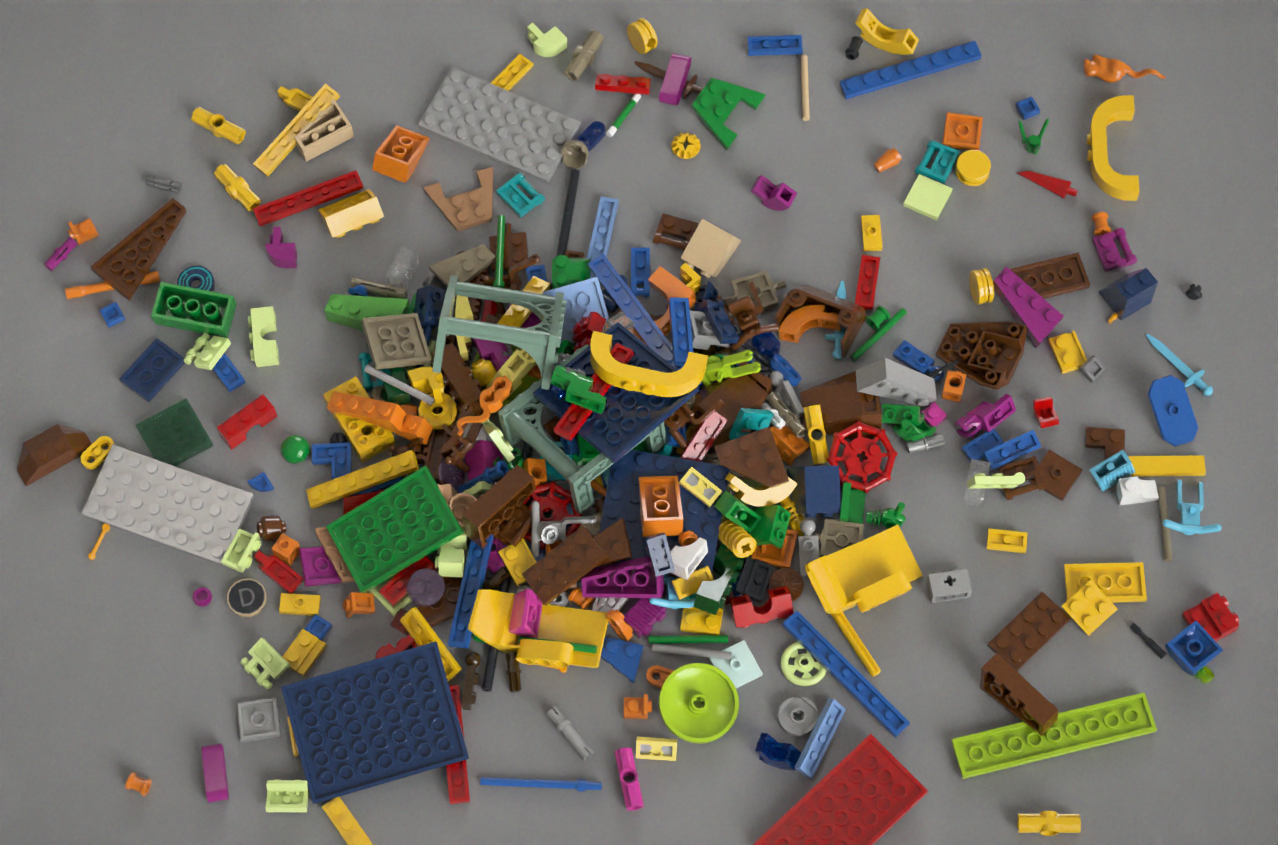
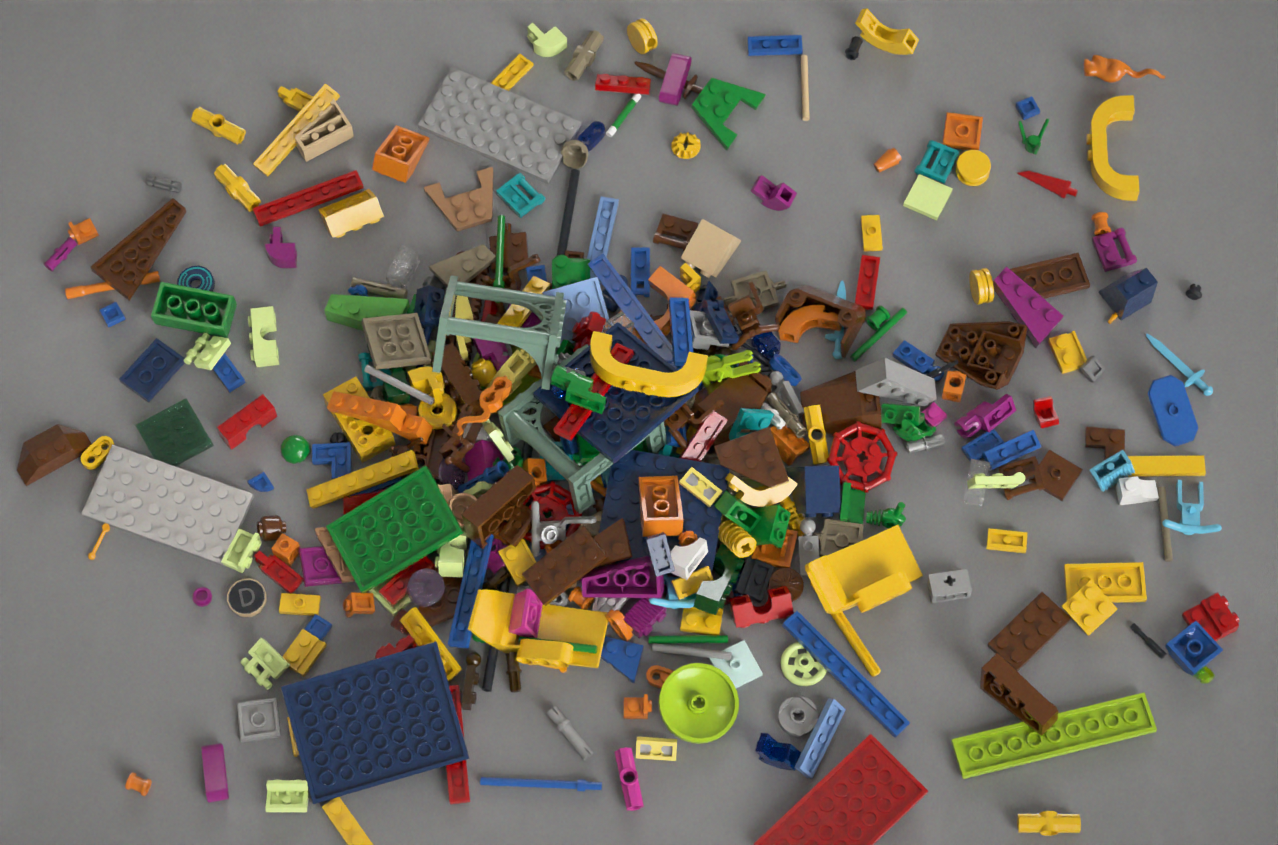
(910, 70): blue plate -> none

